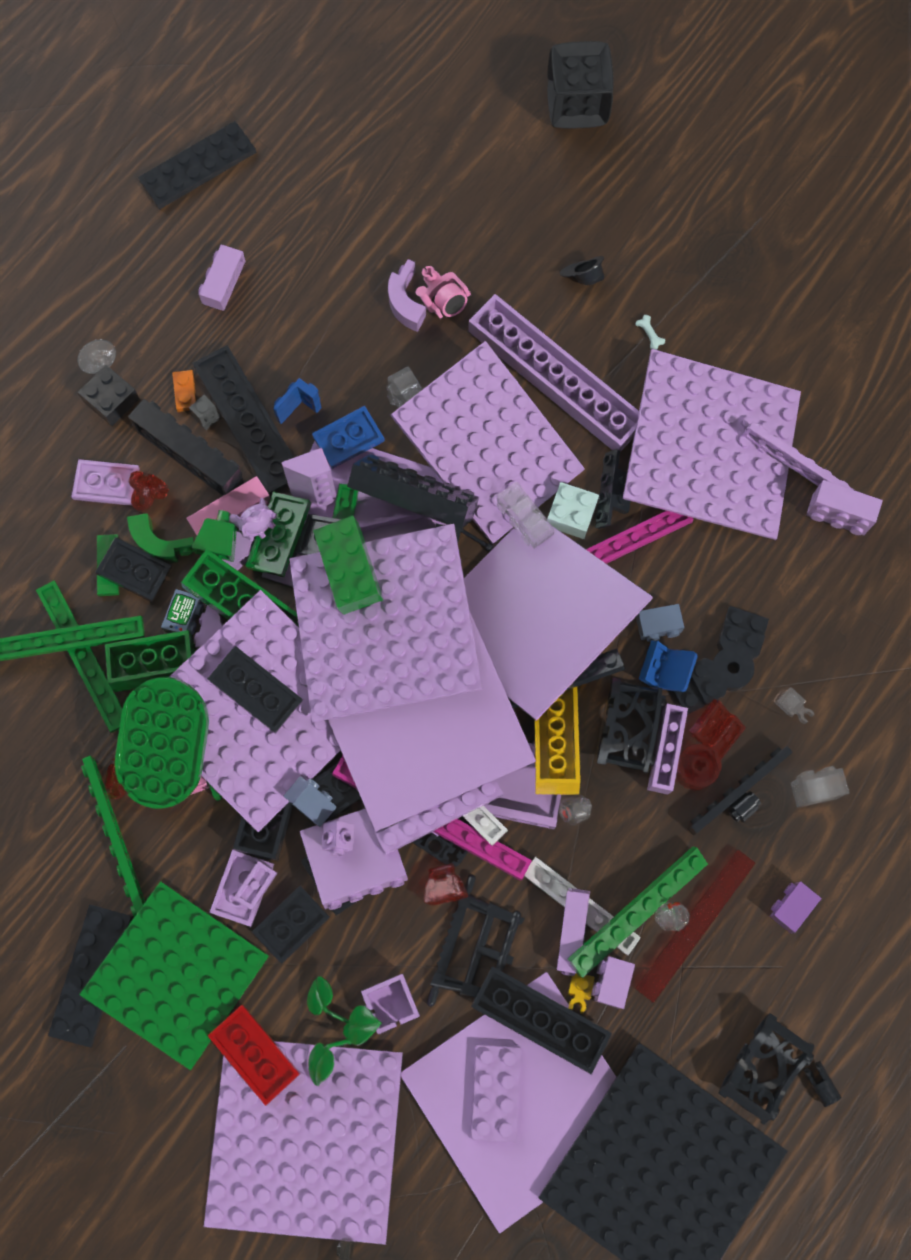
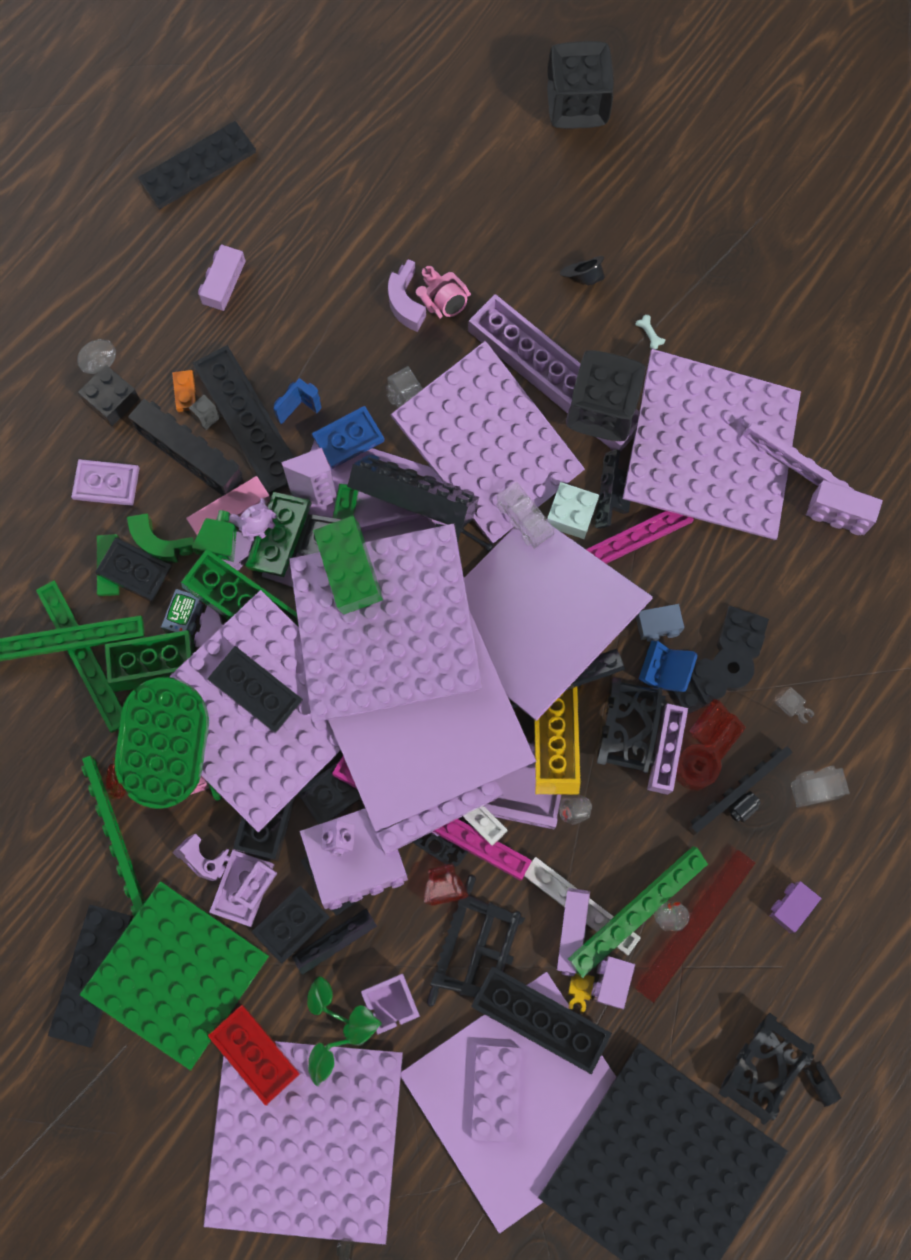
(147, 486): clear red tile -> none
(190, 854): none -> lavender tile
(309, 801): sand blue brick -> none
(334, 941): none -> black plate
(605, 395): none -> black piece

